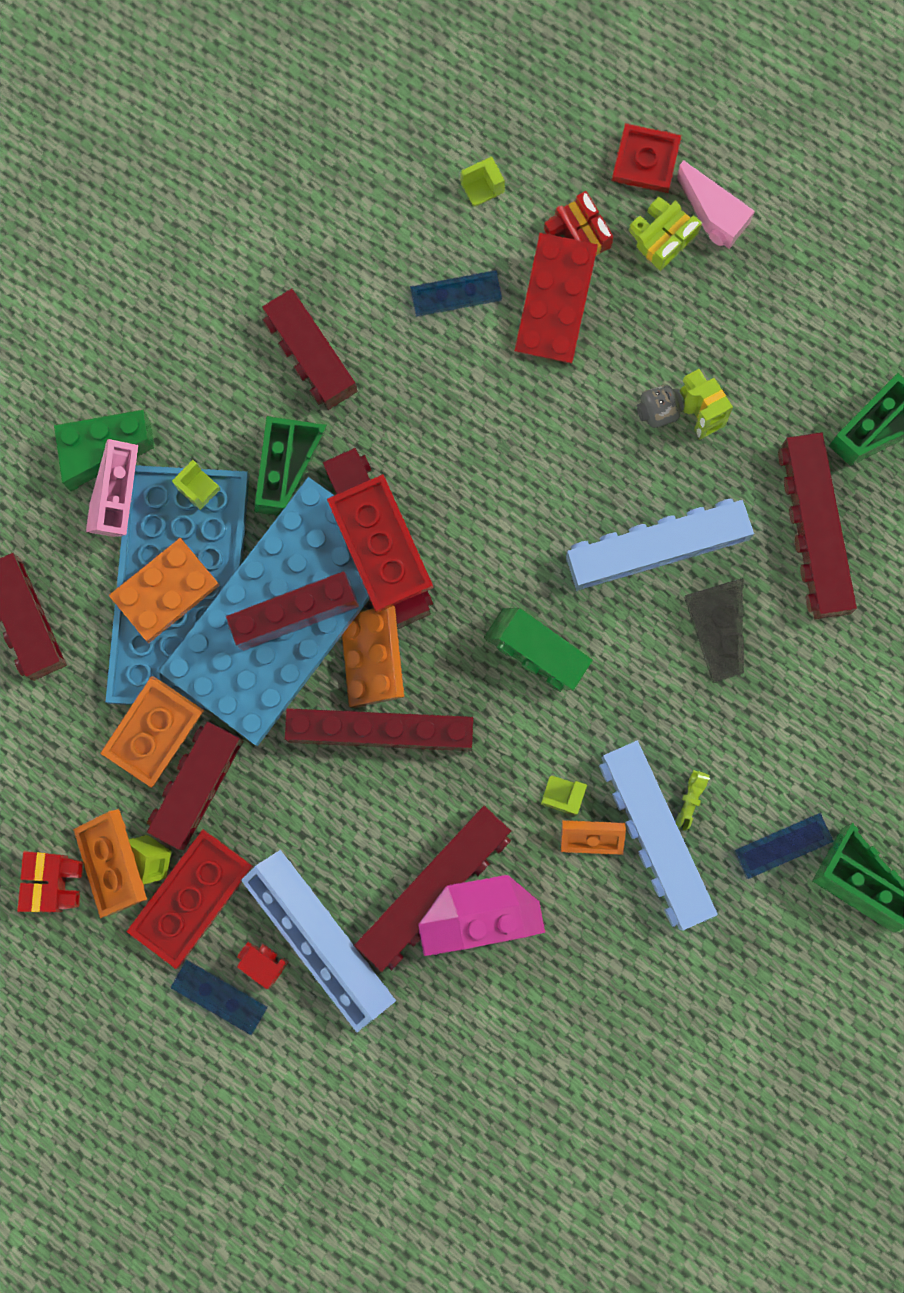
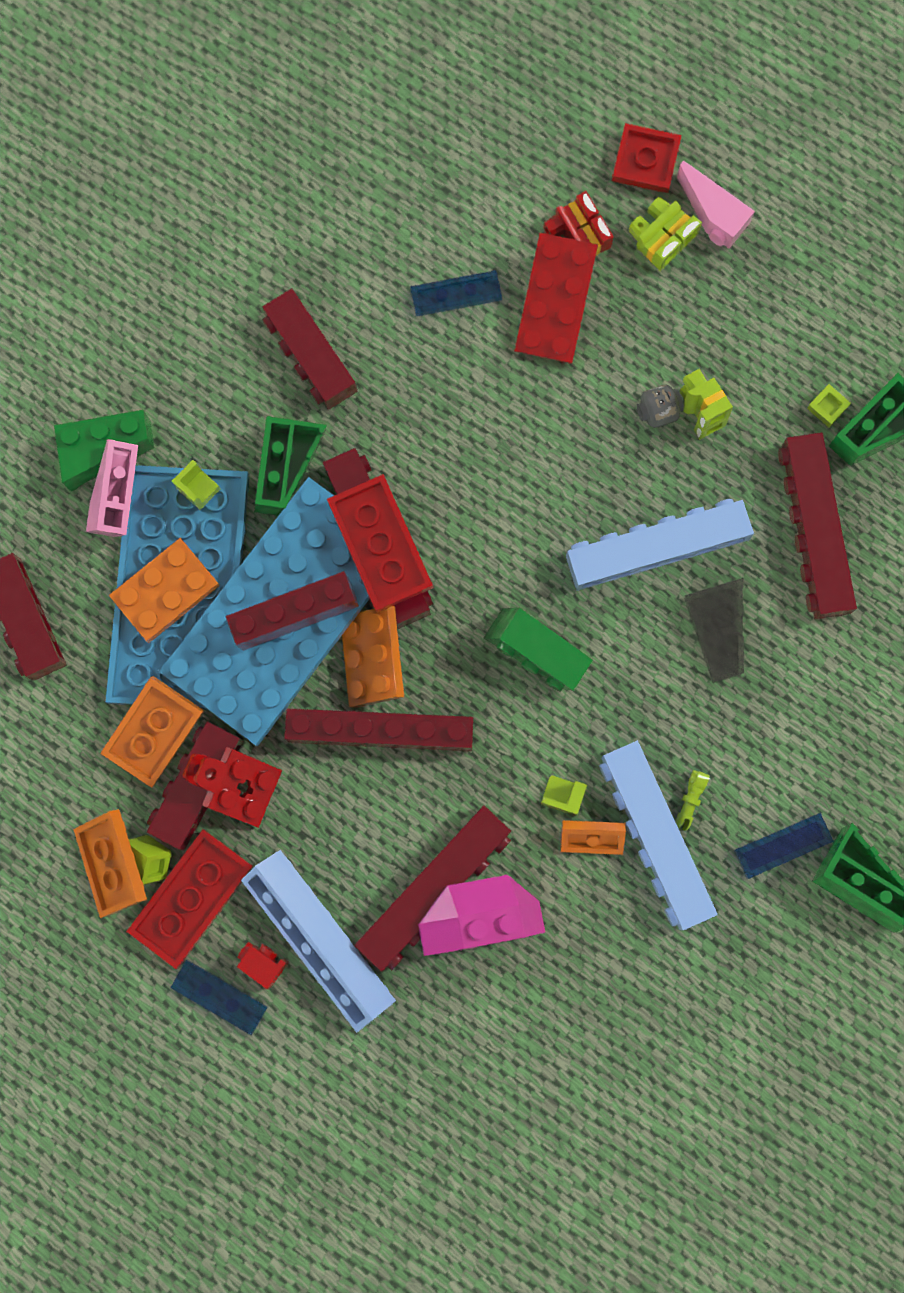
(50, 896): red hips -> none
(223, 778): none -> red plate
(482, 181): lime panel -> none
(829, 405): none -> lime plate

